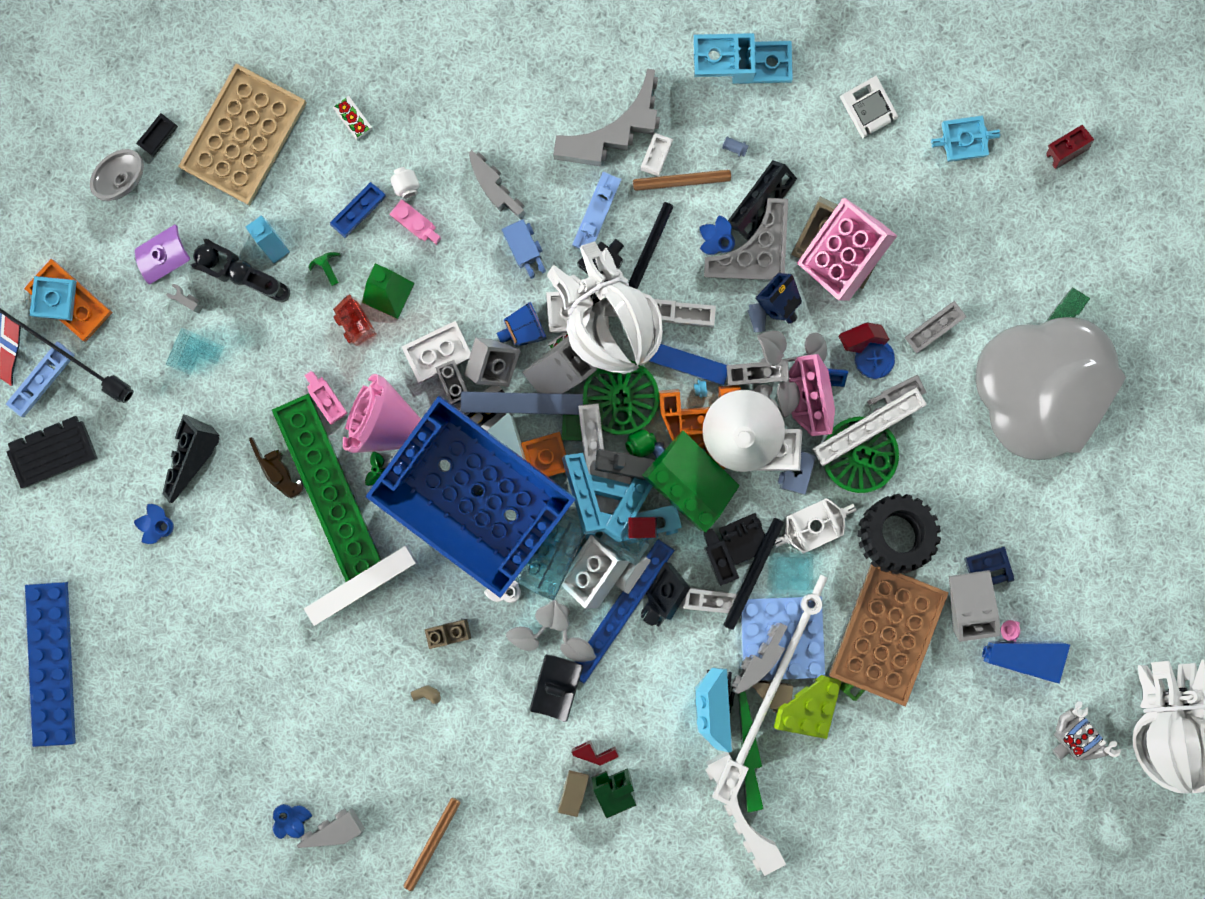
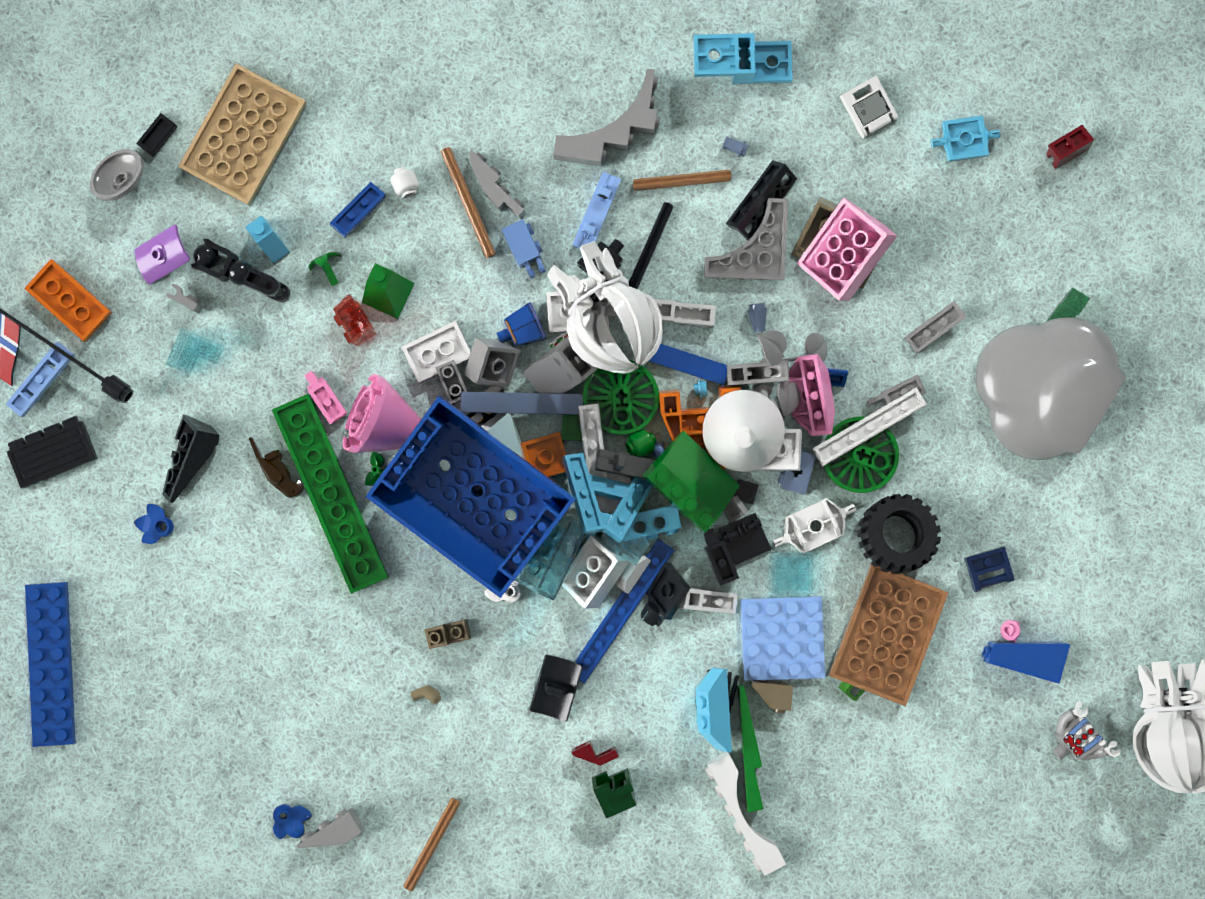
(53, 298): medium azure tile -> none
(352, 118): tile -> none
(361, 585): white slope -> none
(414, 222): bright pink hinge -> none
(468, 202): none -> medium nougat axle
(556, 617): light grey plant -> none
(573, 793): dark tan slope -> none
(642, 527): dark red slope -> none
(656, 154): white plate -> none
(715, 234): blue plate -> none
(735, 509): none -> light grey plate
(735, 770): white bar -> none
(746, 491): none -> black tile
(753, 573): black axle -> none
(757, 667): light grey slope -> none
(780, 298): dark blue torso -> none
(811, 709): lime plate -> none
(859, 337): dark red slope -> none
(875, 360): blue tile -> none
(974, 606): light grey slope -> none

